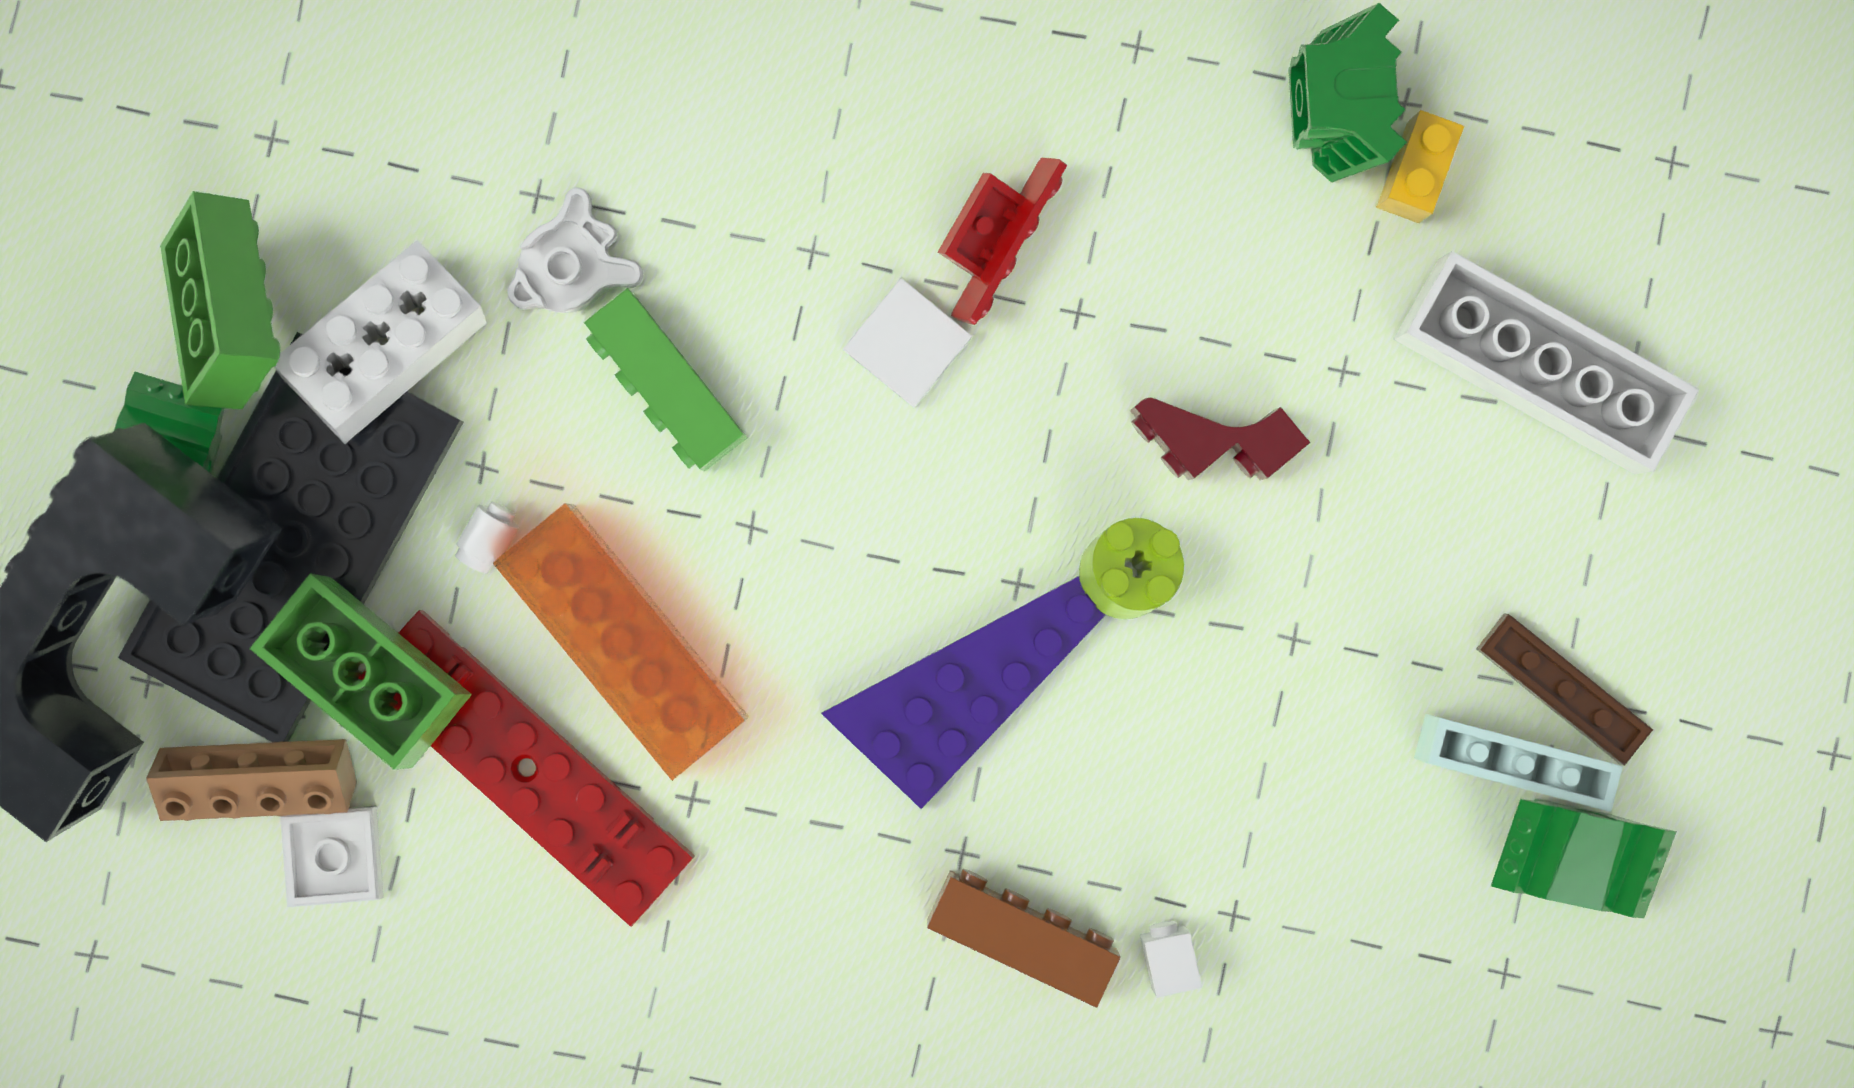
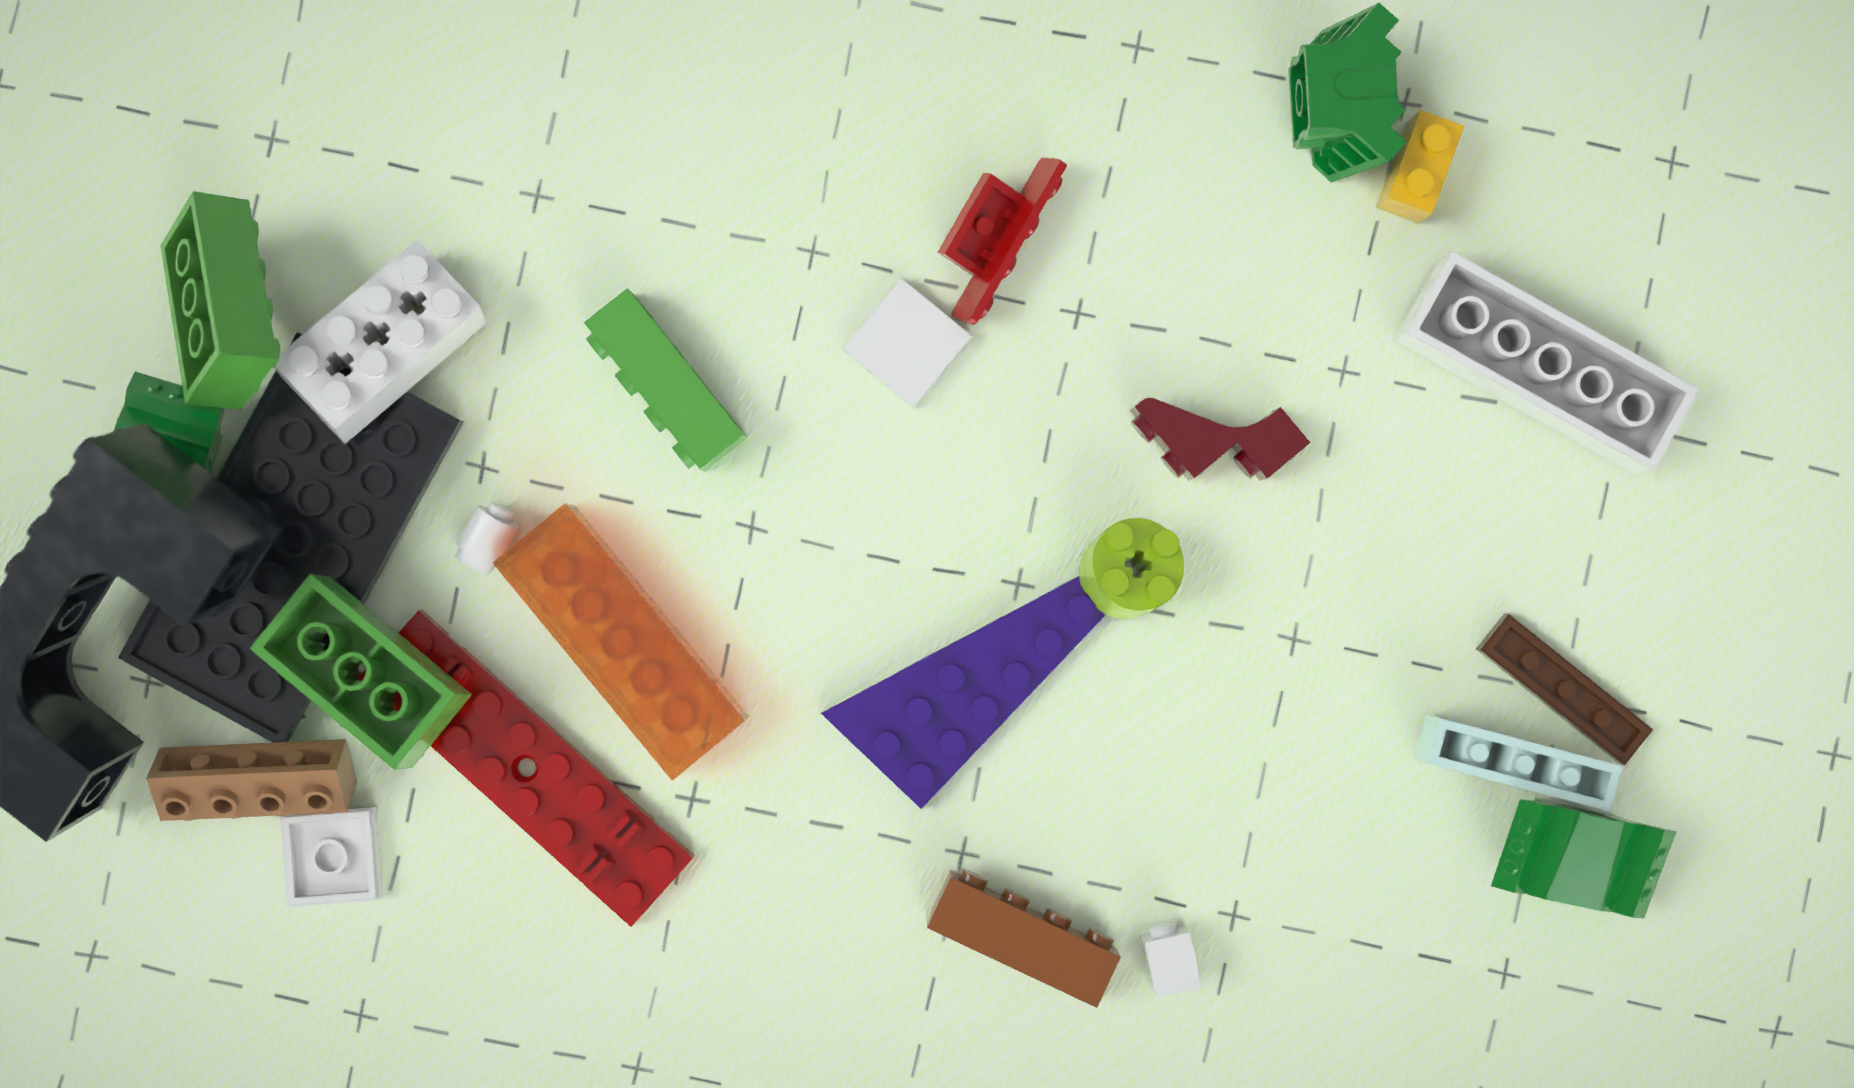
(568, 261): white tile -> none

